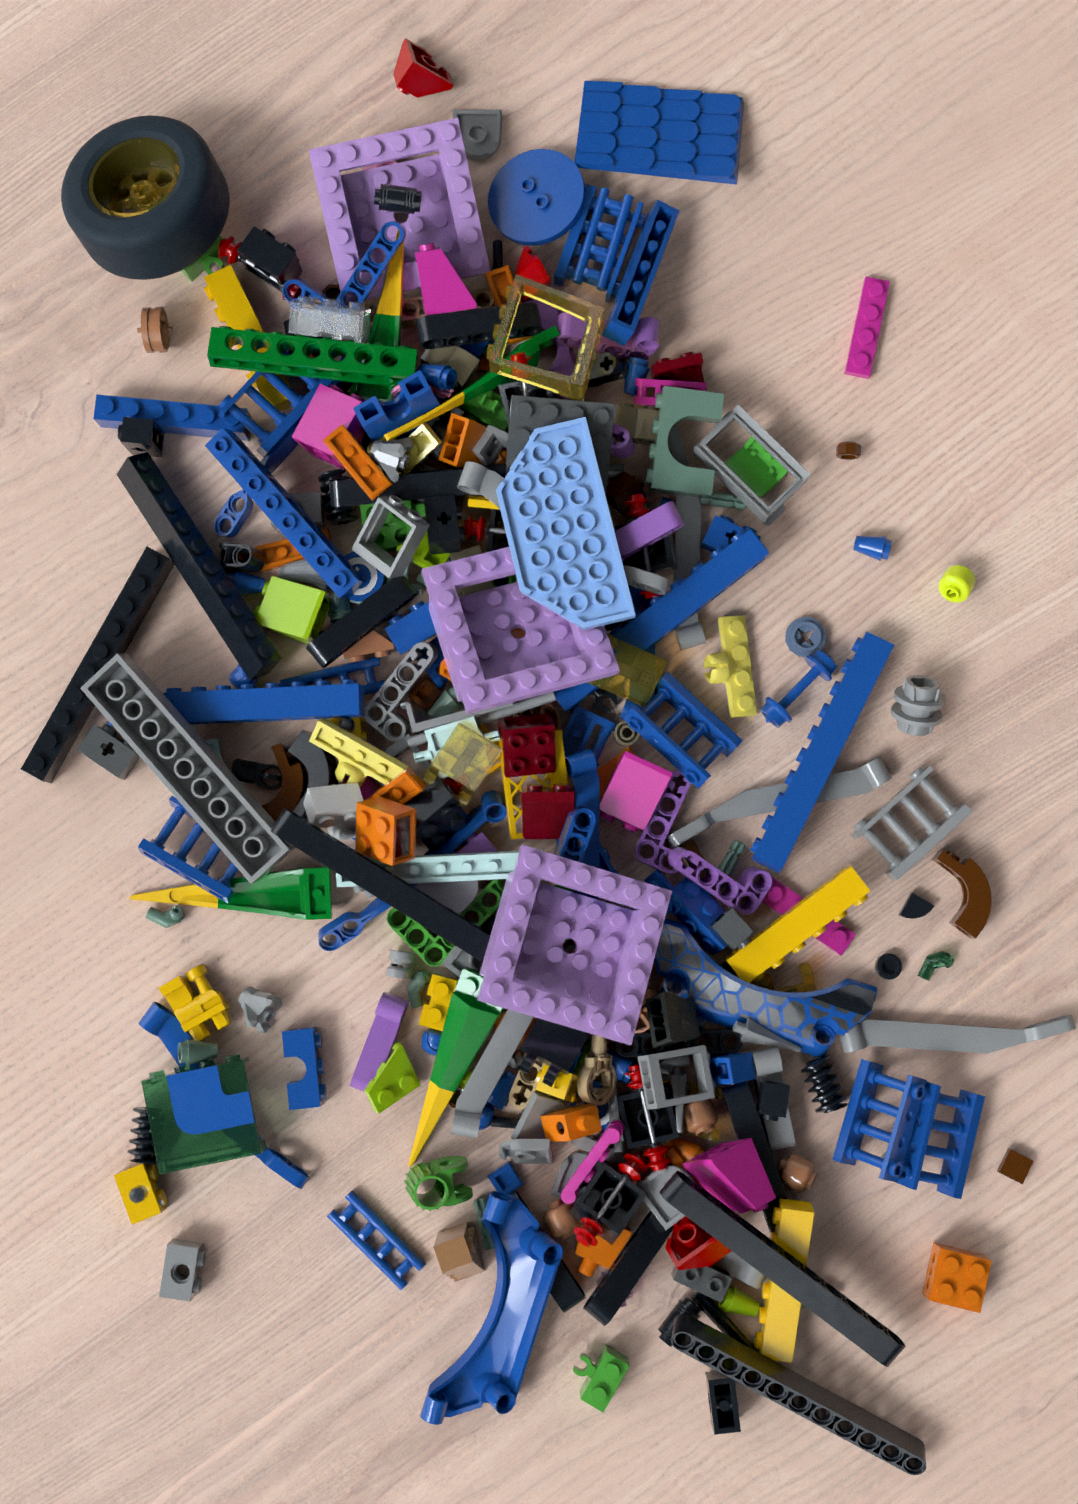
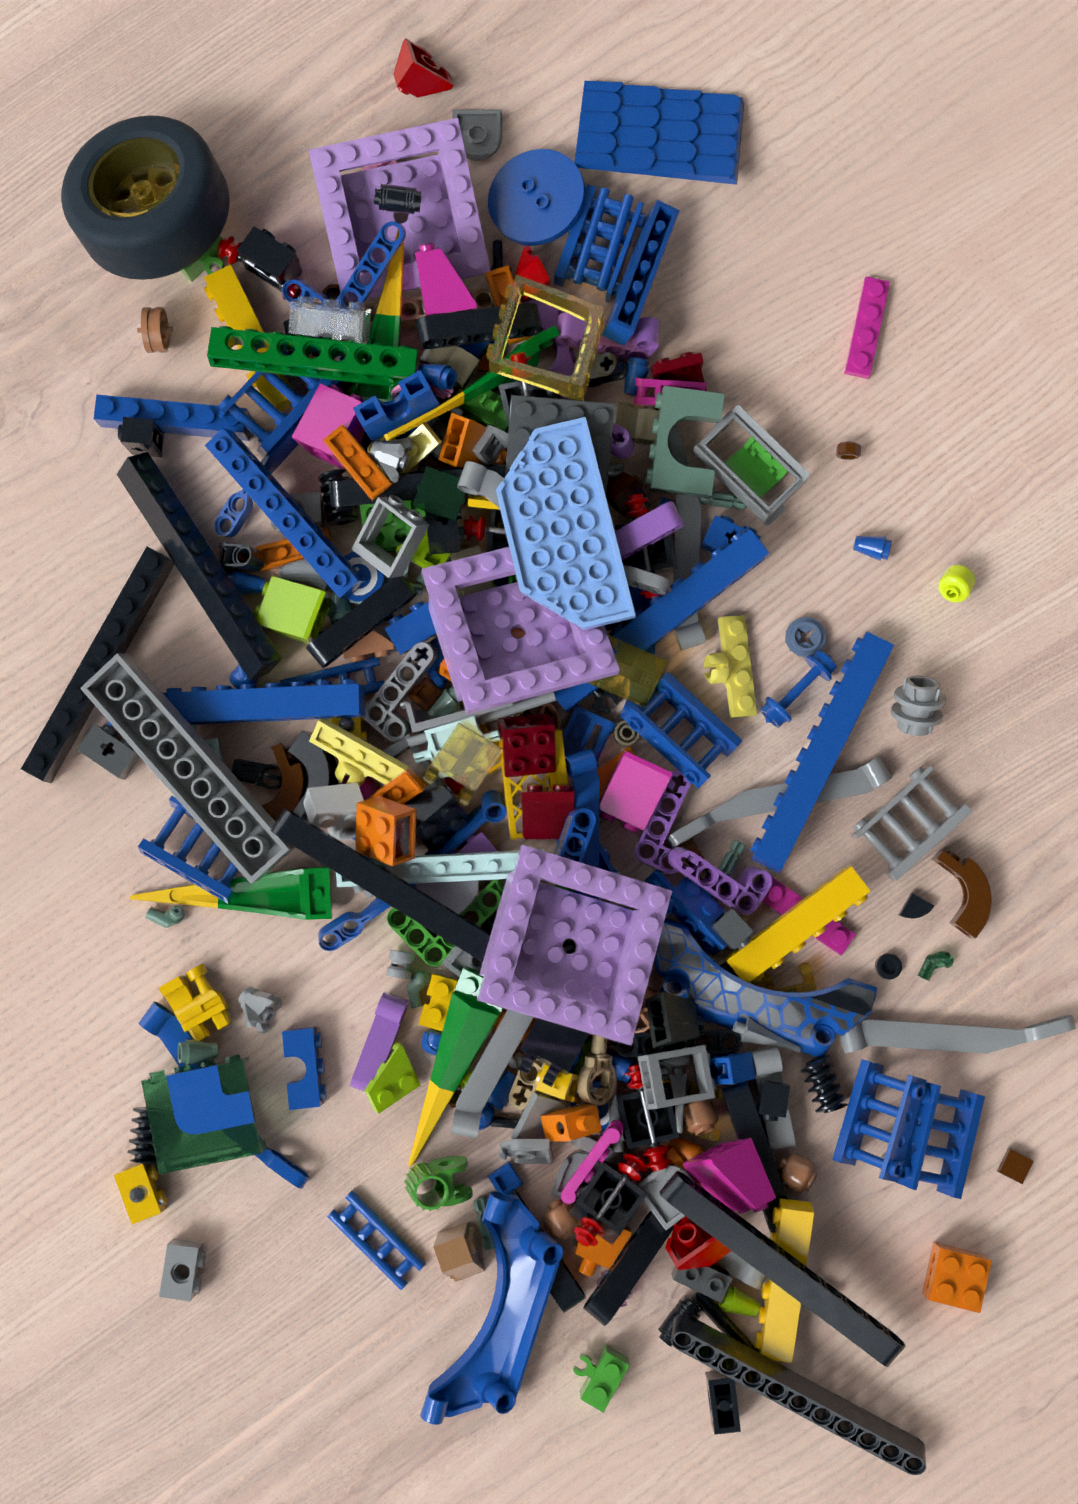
(439, 494): none -> clear green piece

